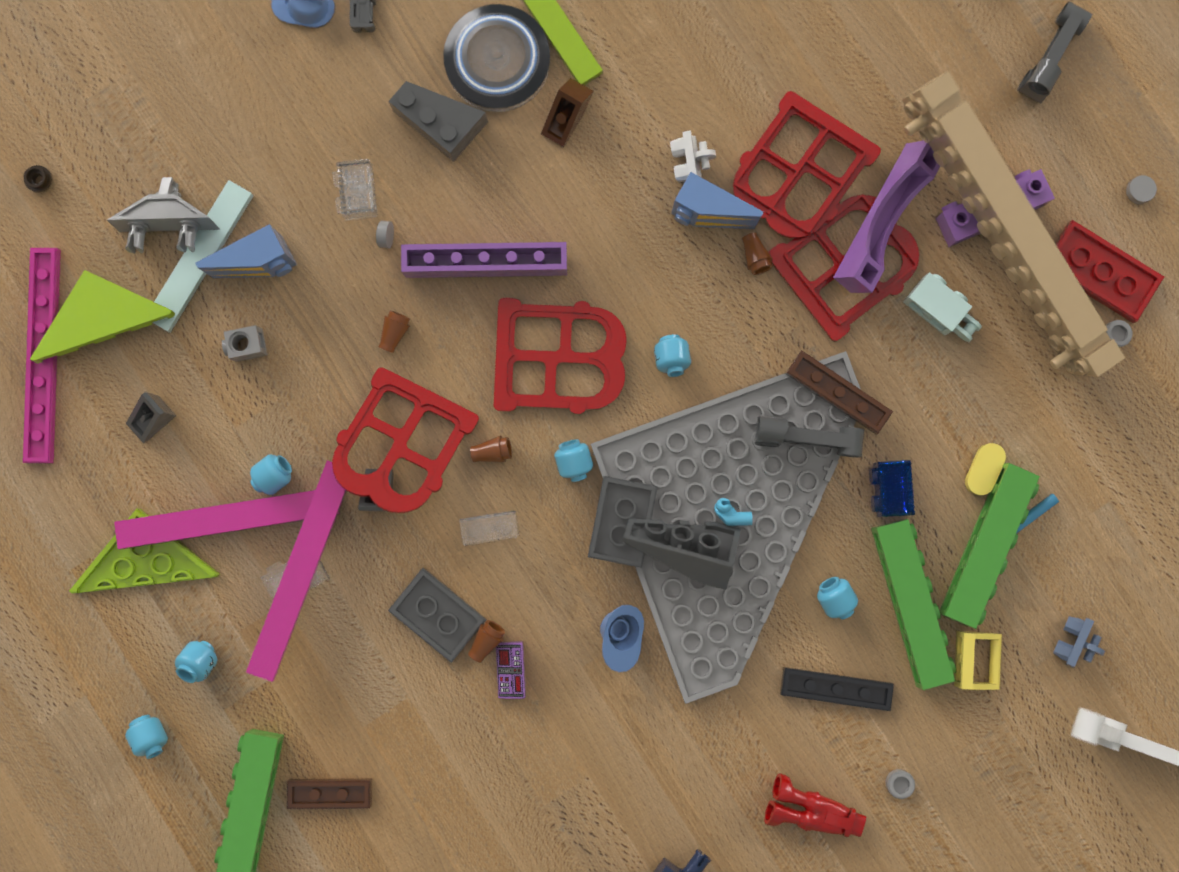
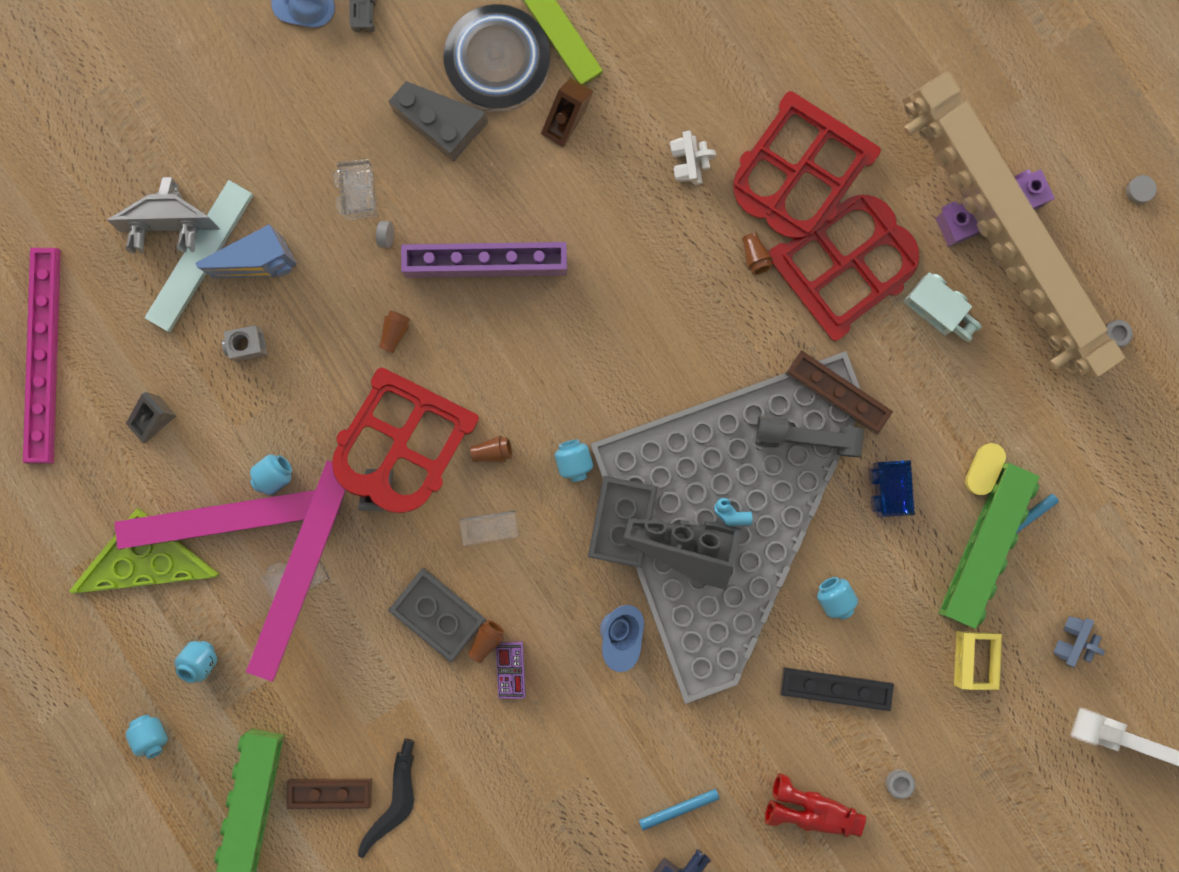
(30, 178): dark brown plate -> none
(94, 314): lime tile -> none
(401, 802): none -> black piece
(606, 358): red window -> none
(672, 355): medium azure head -> none
(679, 809): none -> dark azure bar
(710, 206): medium blue slope -> none
(865, 257): medium lavender arch -> none
(913, 604): bright green brick -> none
(1043, 76): dark grey piece -> none
(1108, 272): red tile -> none

